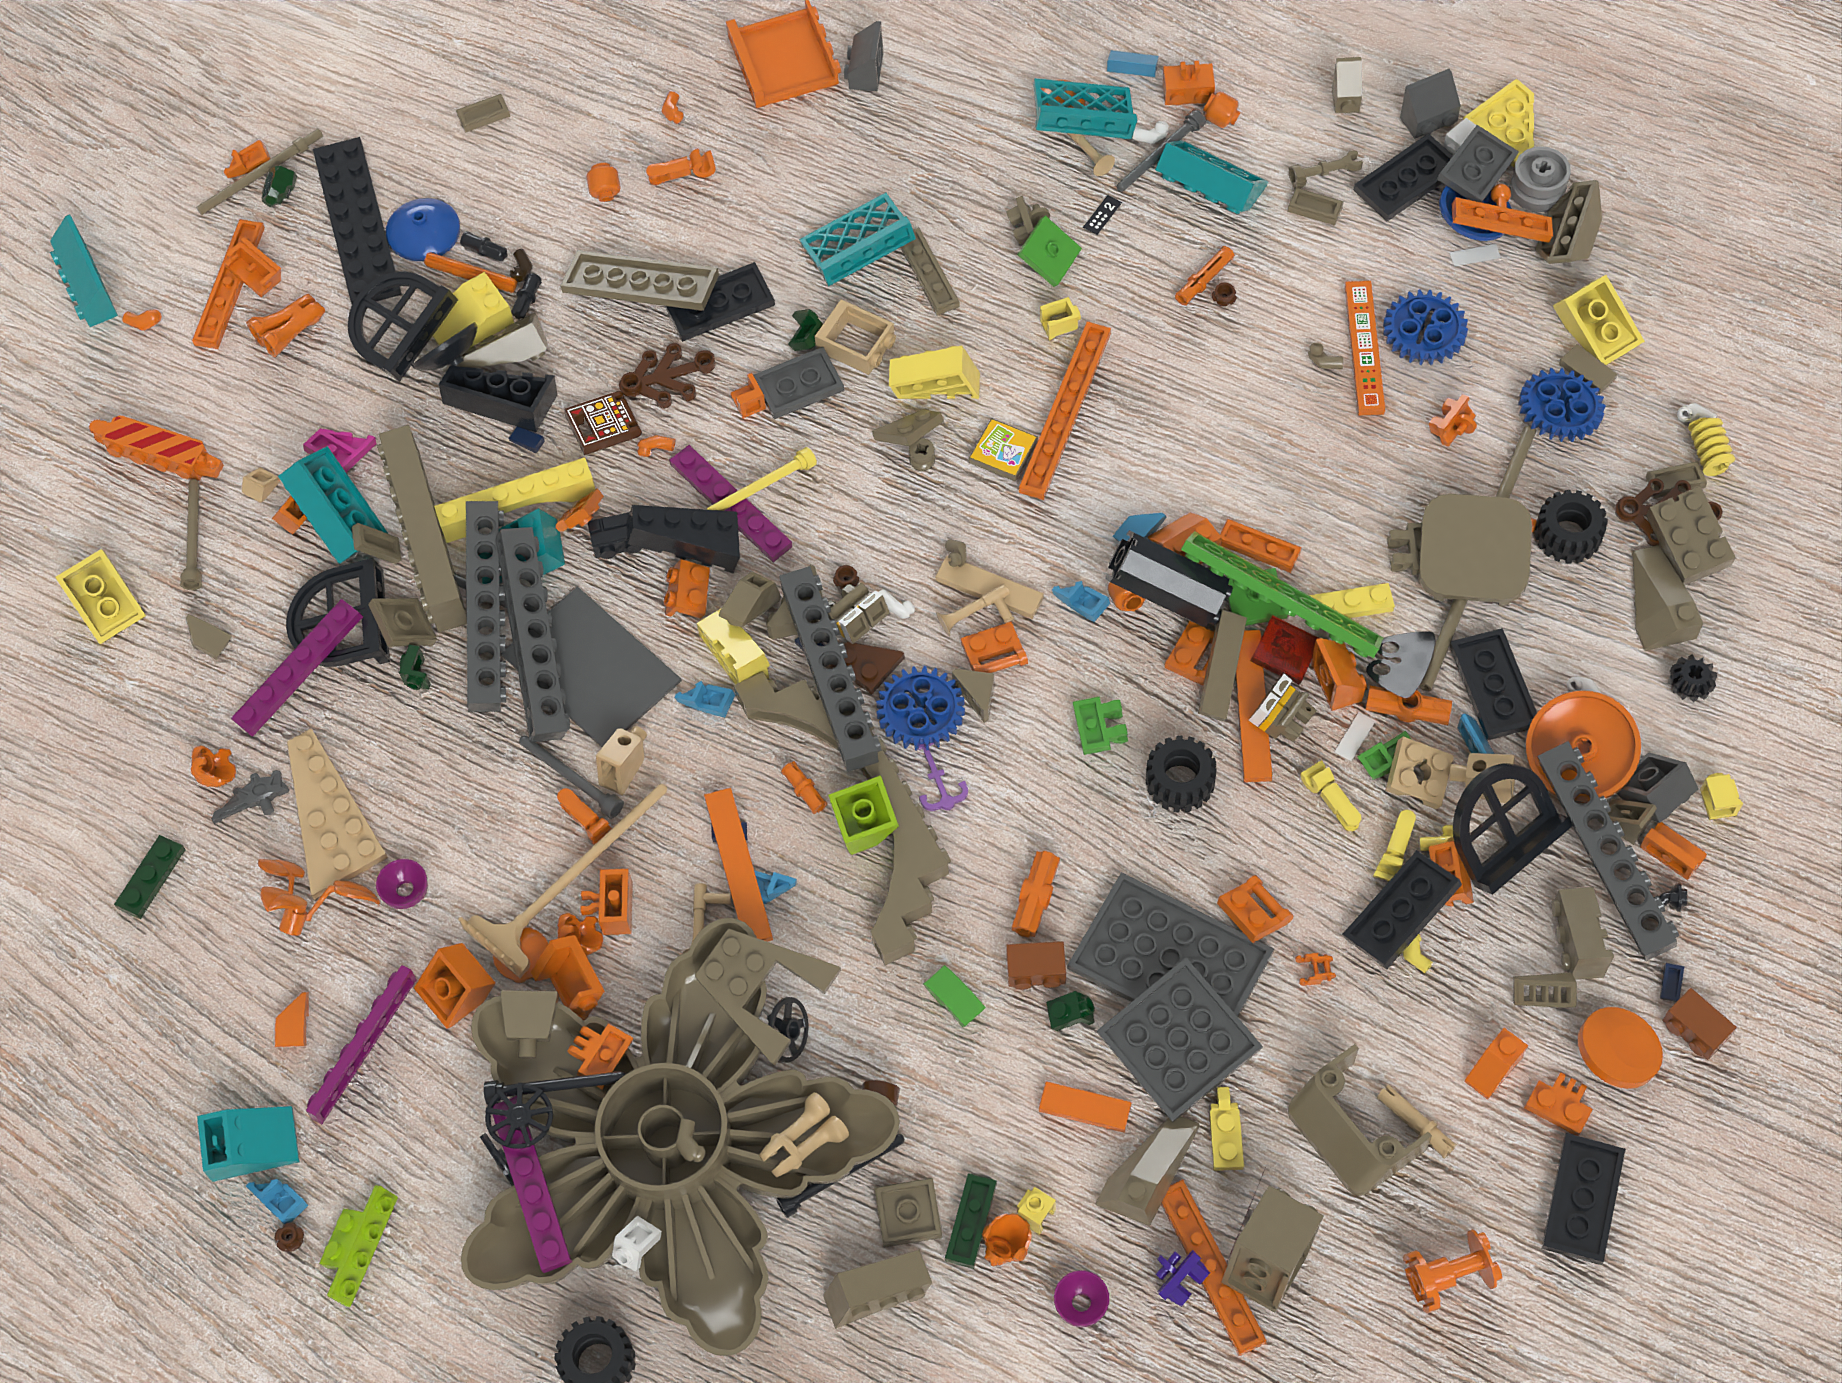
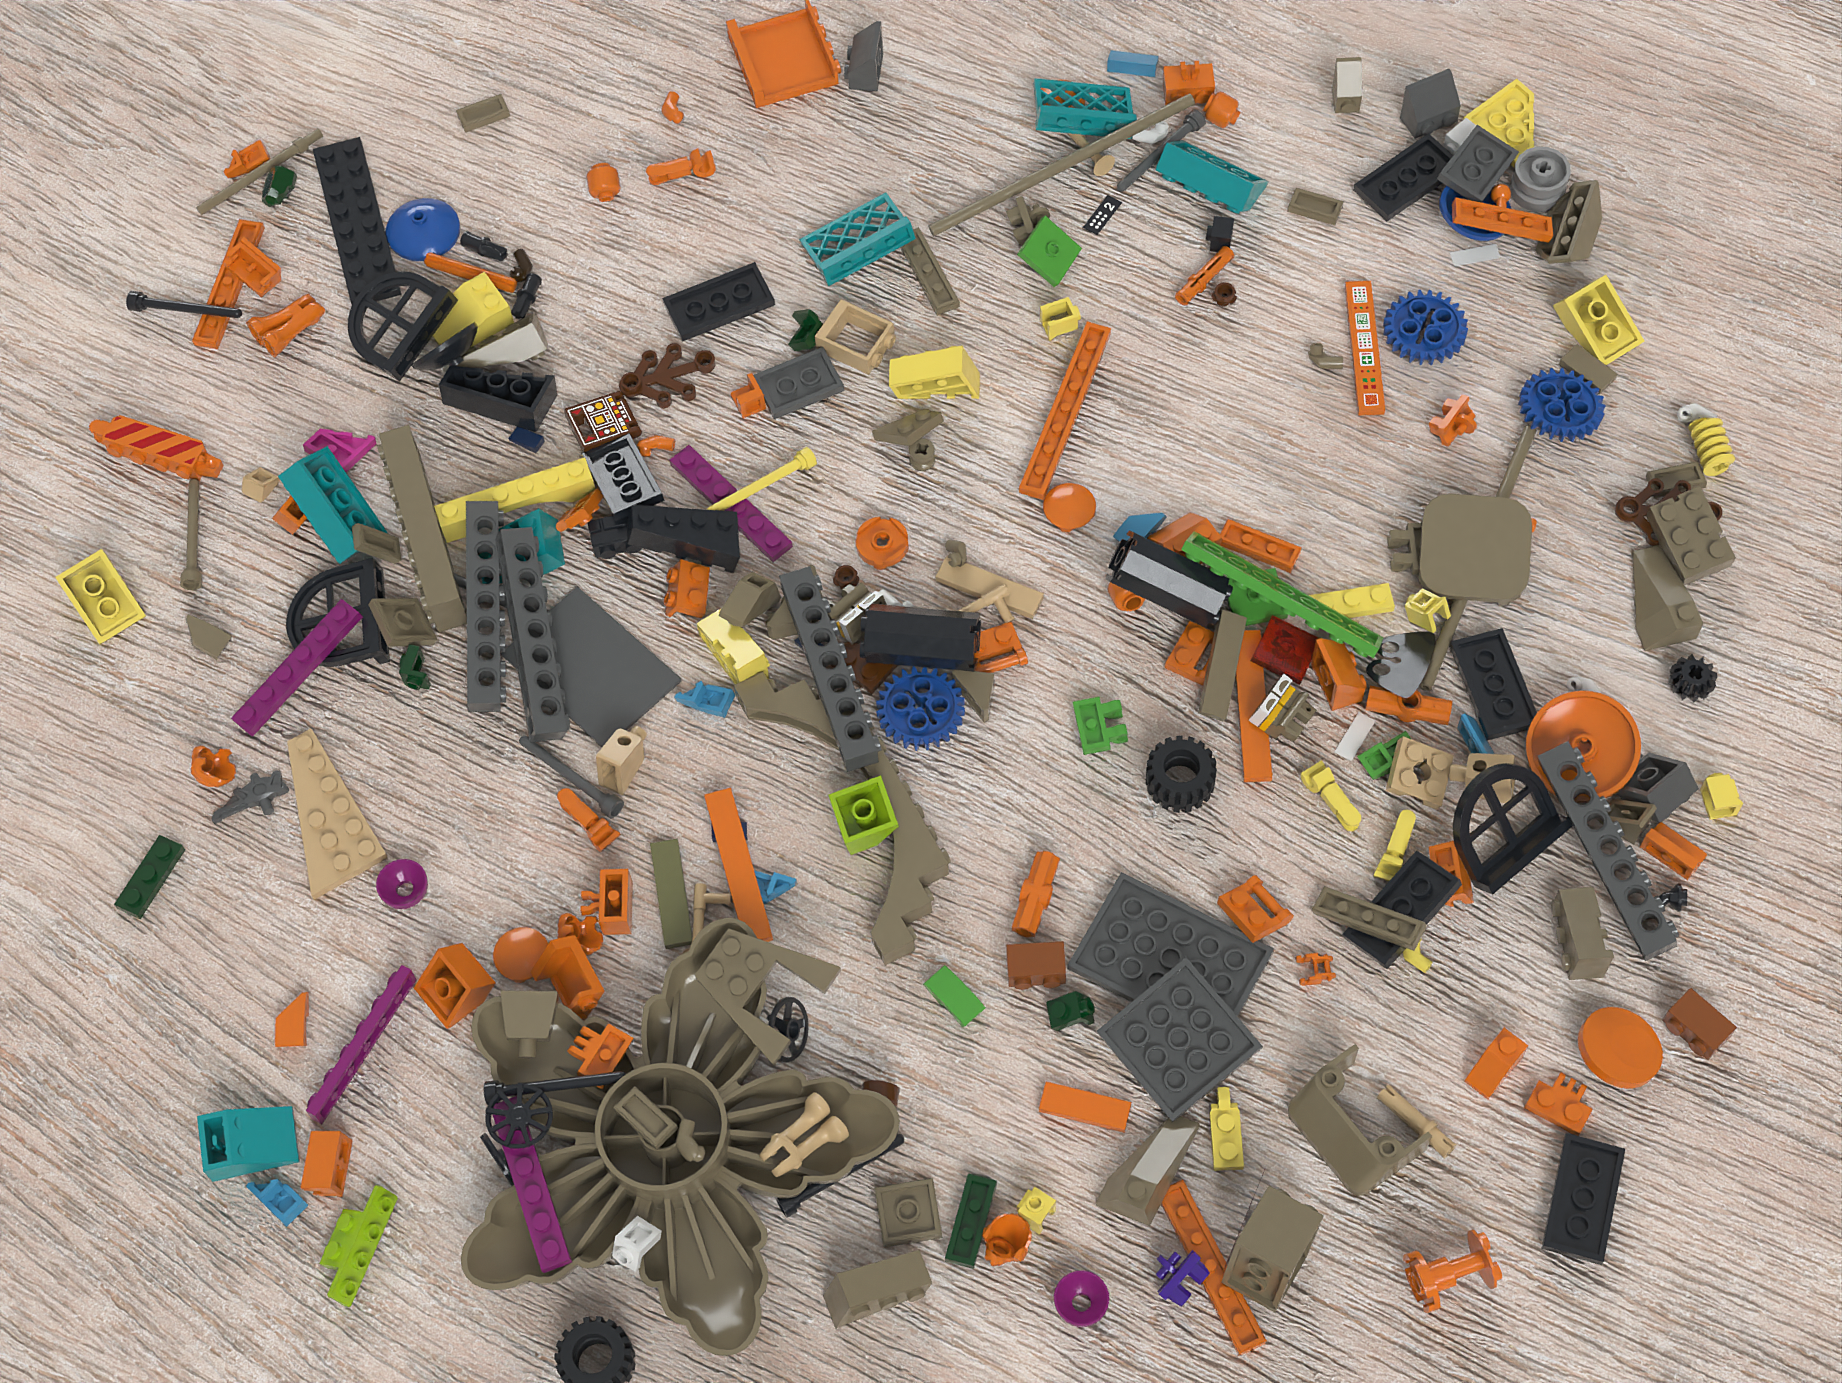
(81, 274): teal slope -> none
(138, 301): none -> black piece
(144, 320): orange arm -> none
(293, 1243): reddish brown plate -> none
(295, 906): orange plant -> none
(326, 1163): none -> orange hinge
(504, 939): tan piece -> none
(622, 476): none -> plate
(640, 280): dark tan plate -> none
(645, 1117): none -> dark tan tile
(671, 893): none -> olive tile
(804, 787): orange pin -> none
(882, 556): none -> orange plate
(921, 637): none -> black brick
(946, 802): medium lavender piece -> none
(1003, 449): tile -> none
(1061, 165): none -> dark tan piece
(1069, 506): none -> orange dish
(1083, 600): dark azure slope -> none
(1220, 233): none -> black plate
(1298, 174): dark tan piece -> none
(1369, 918): none -> dark tan tile
(1423, 605): none -> light yellow window
(1426, 842): light yellow arm -> none
(1557, 999): dark tan slope -> none
(1576, 509): black tyre -> none
(1672, 982): dark blue piece -> none

